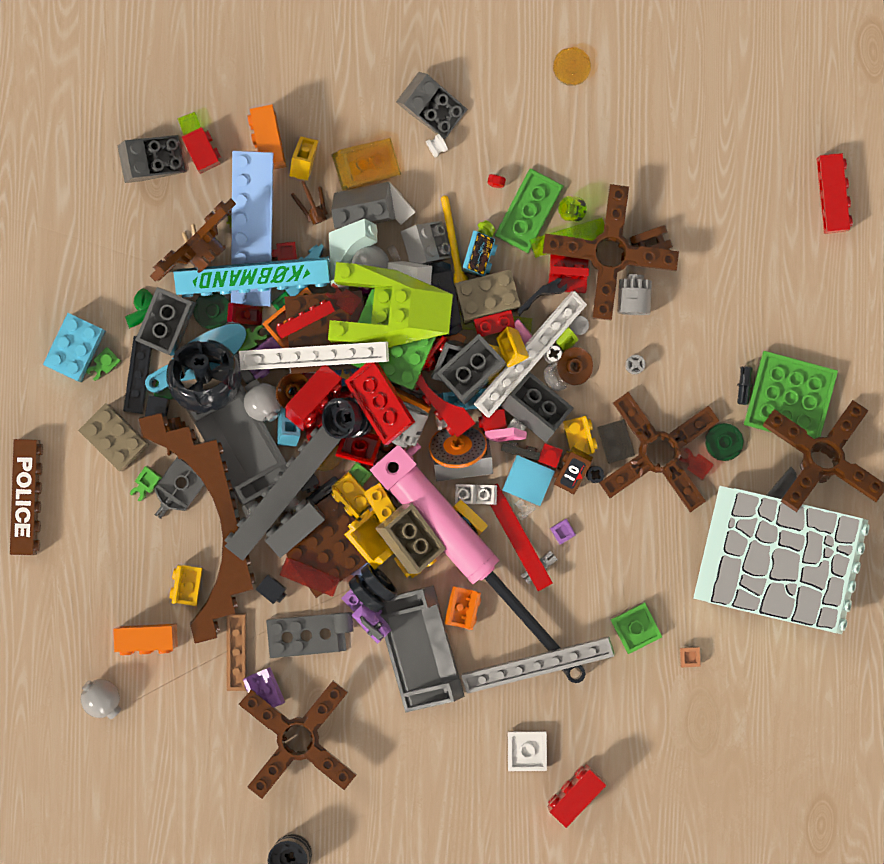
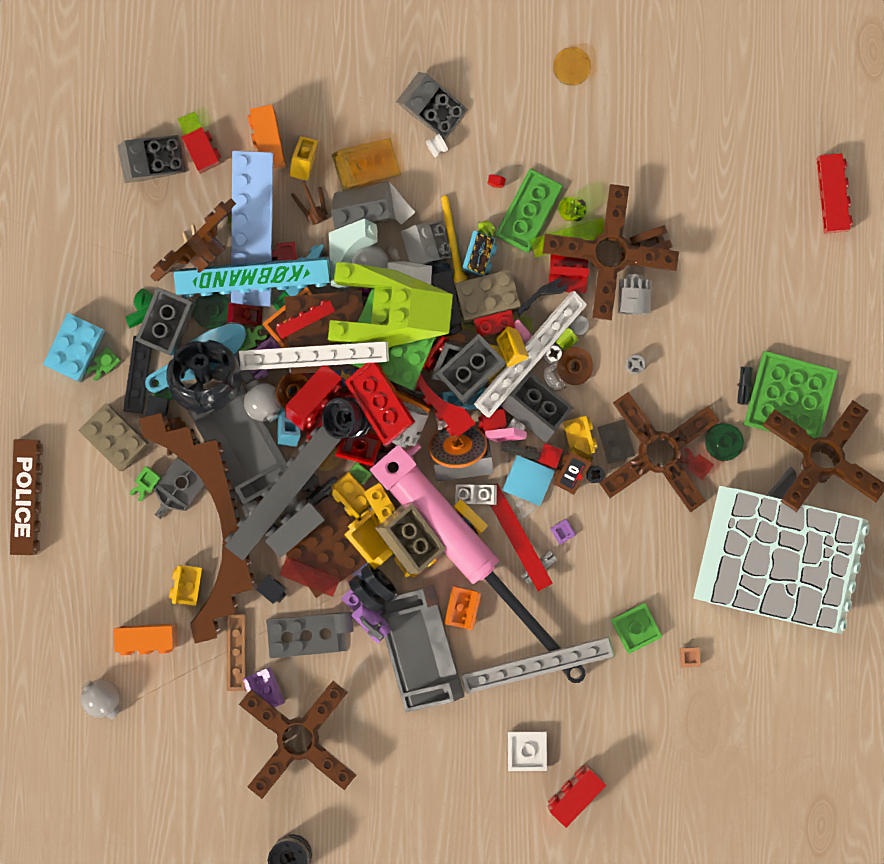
(346, 300): clear red plate -> none

